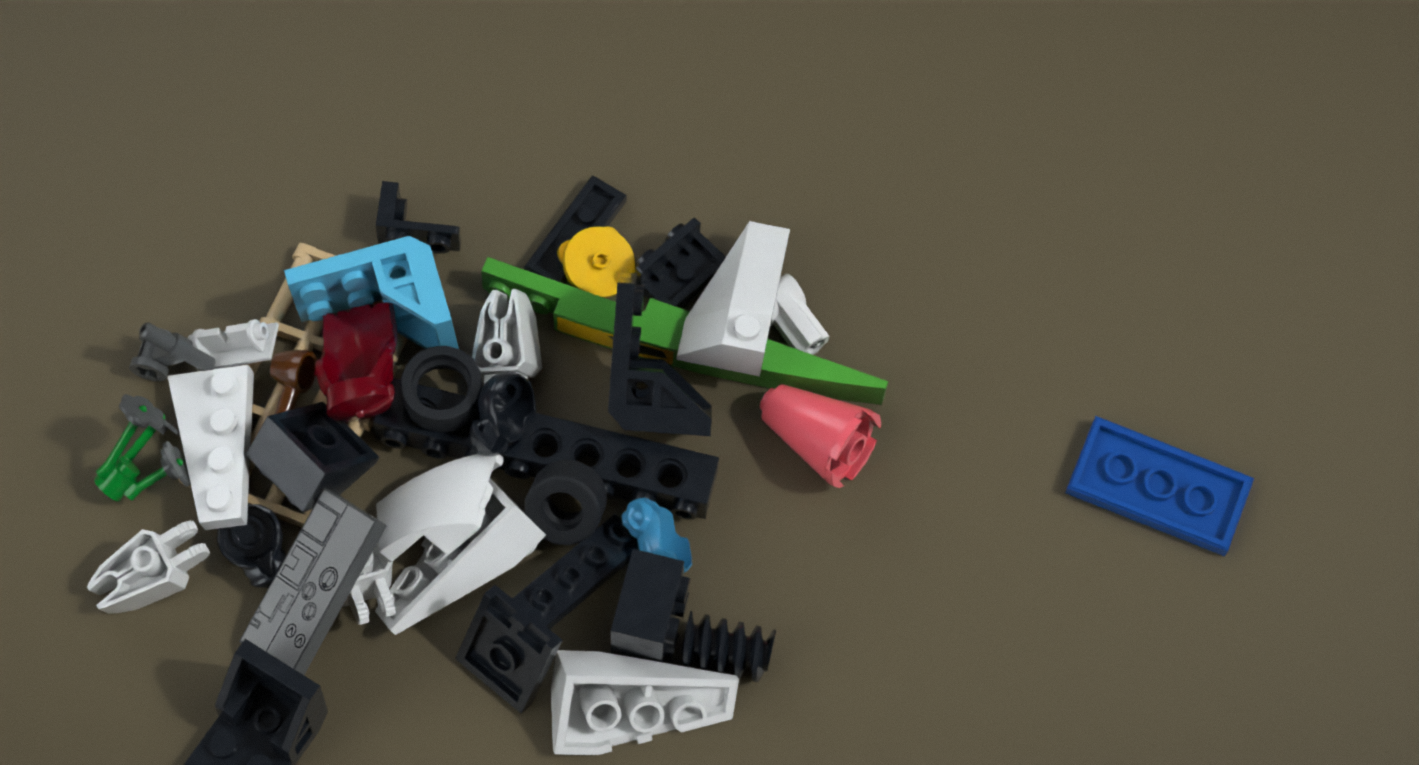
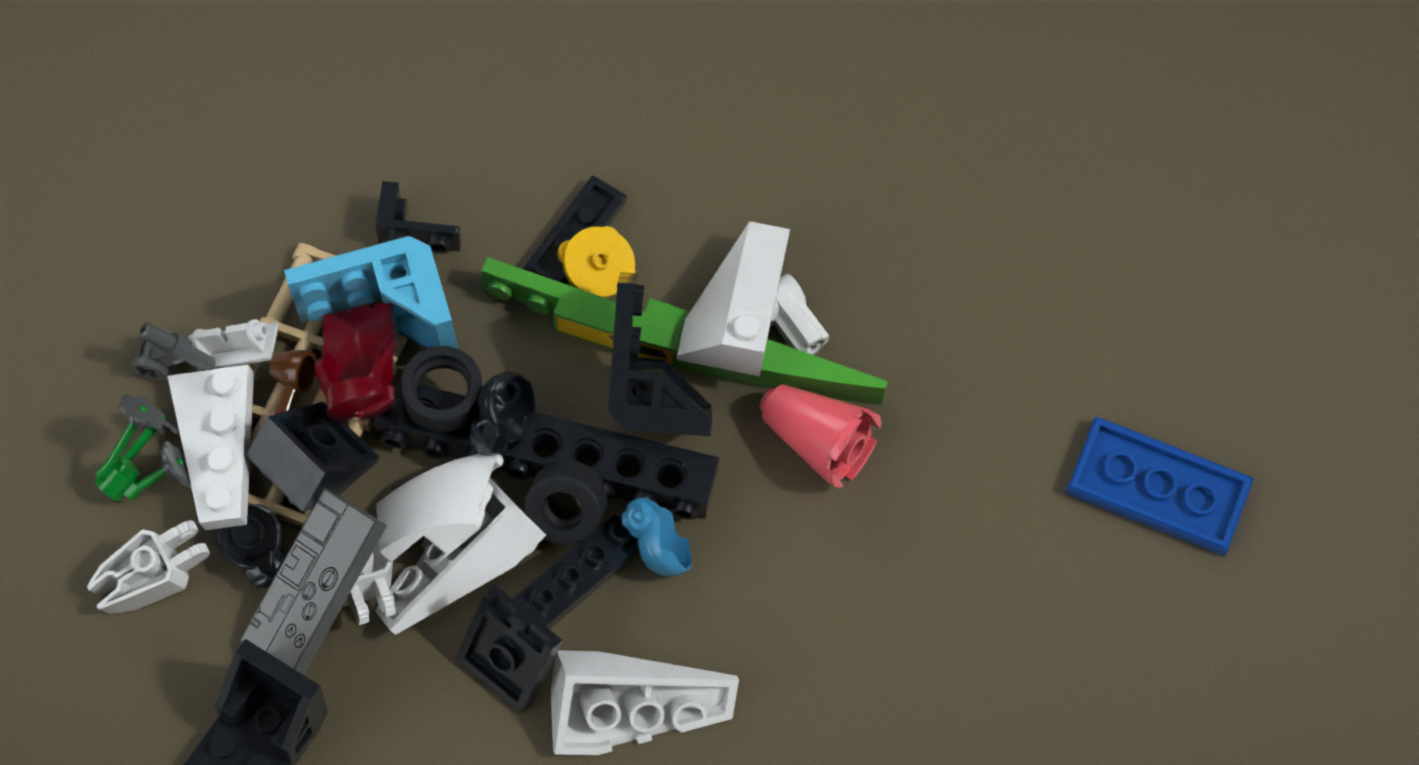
(507, 336): white hinge -> none
(648, 606): black brick -> none
(679, 265): black bracket -> none
(727, 647): black piece -> none

